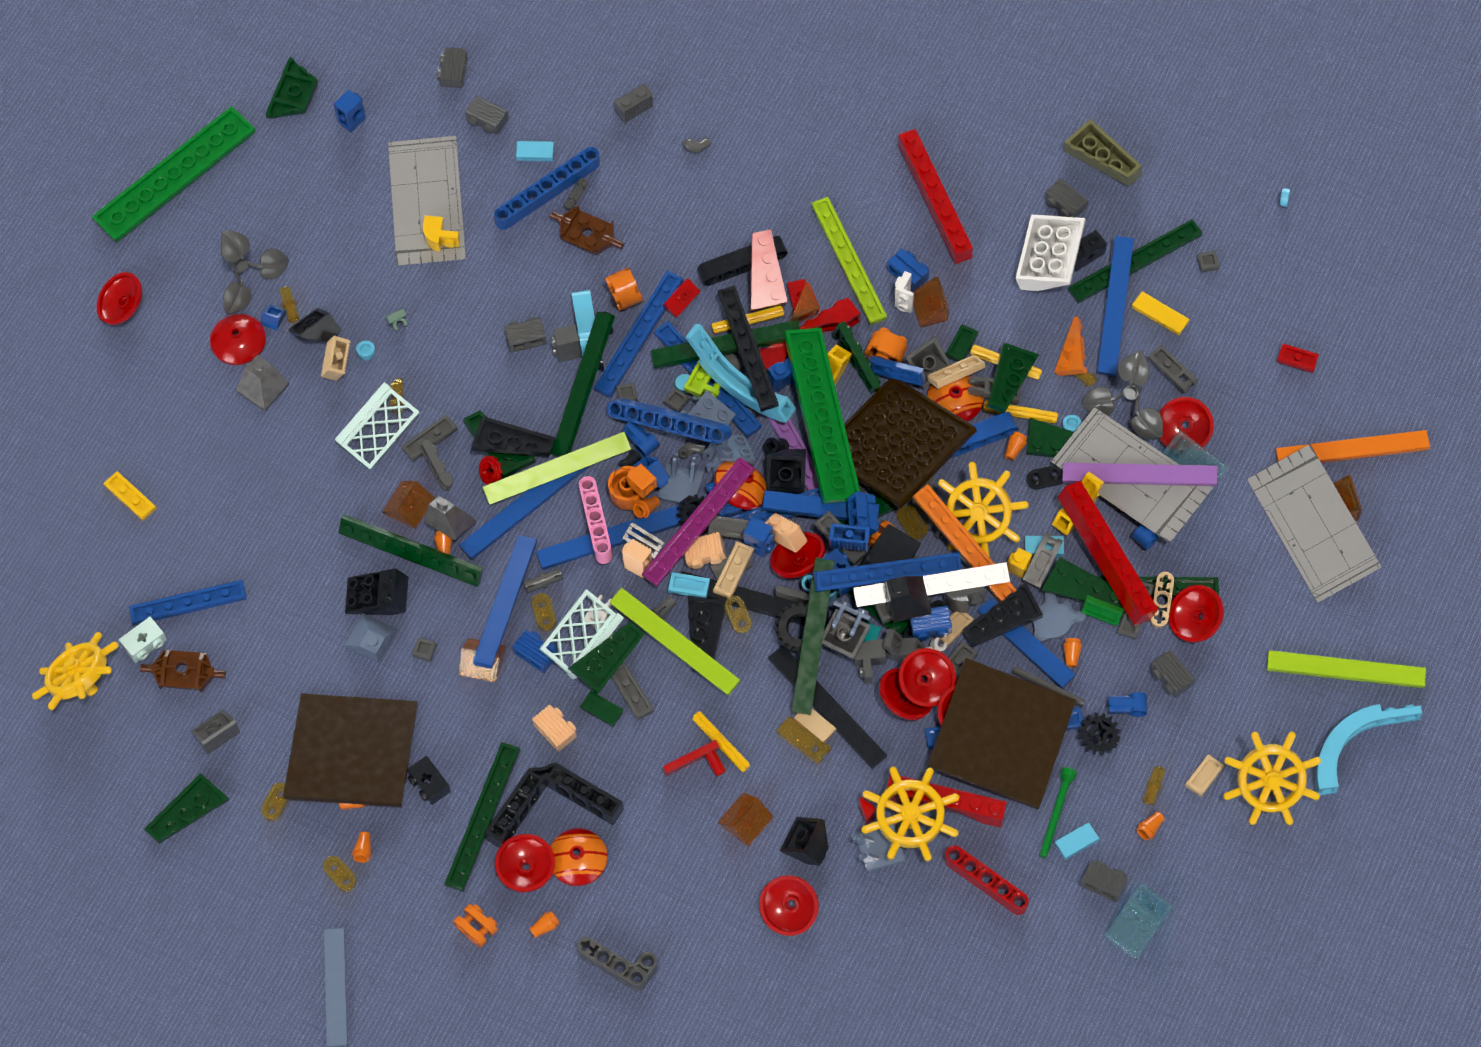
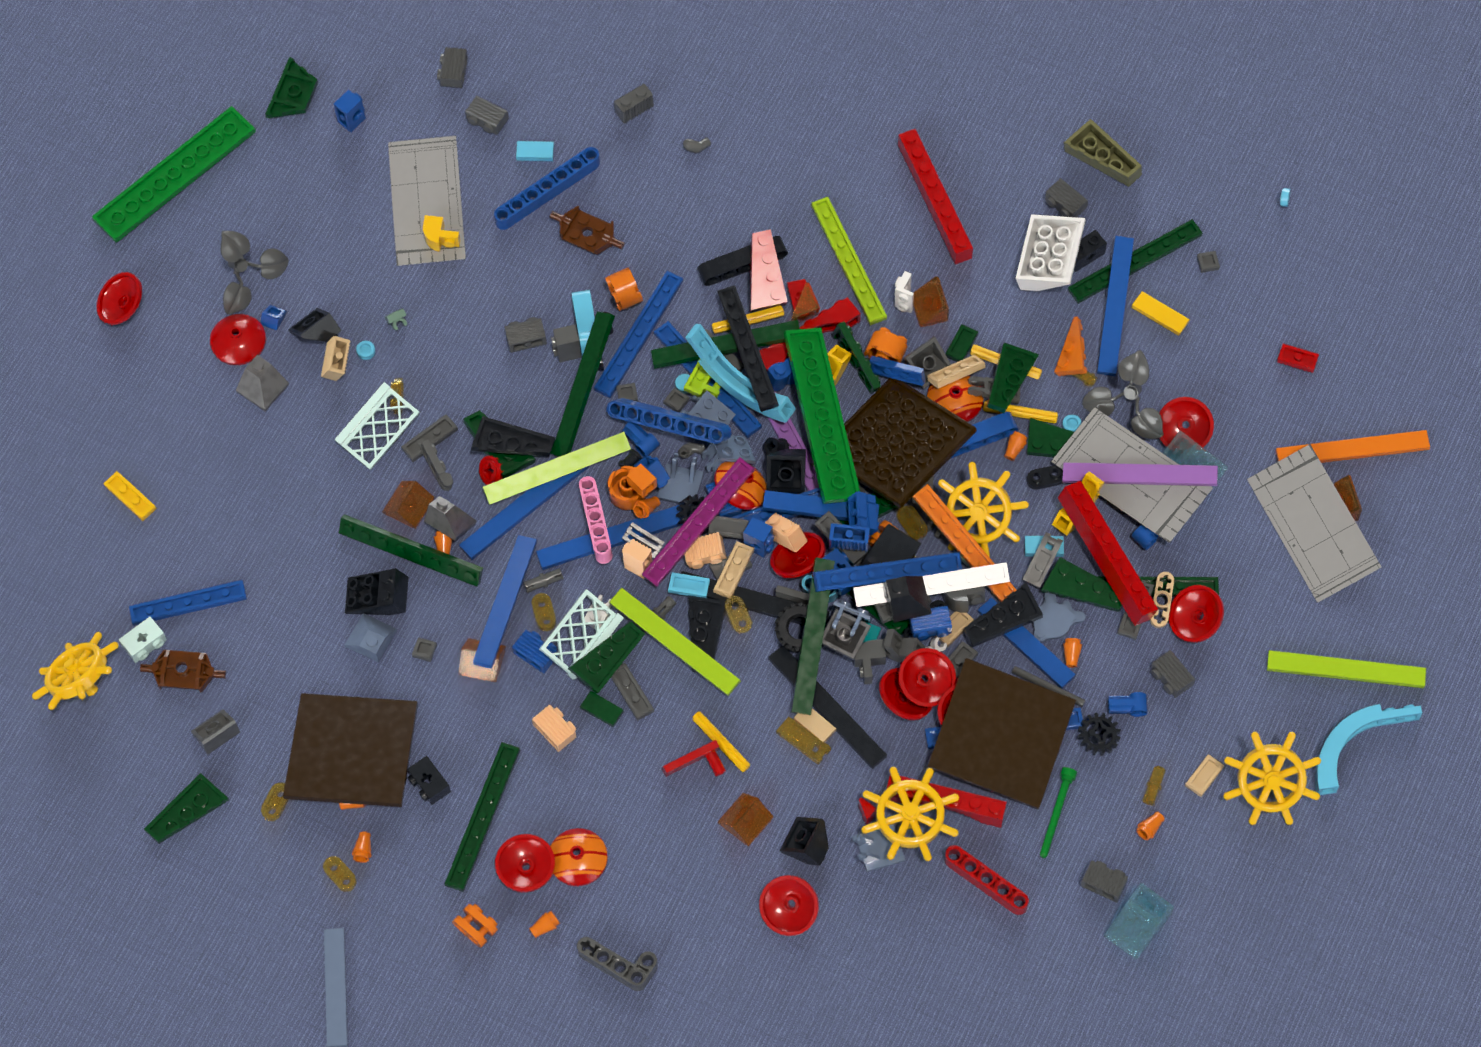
(289, 304): clear yellow axle -> none
(561, 781): black brick -> none
(575, 194): dark grey axle -> none
(681, 297): red plate -> none
(907, 262): blue brick -> none
(1019, 562): yellow brick -> none
(1076, 841): medium azure tile -> none
(1102, 610): green tile -> none
(1172, 368): dark grey plate -> none

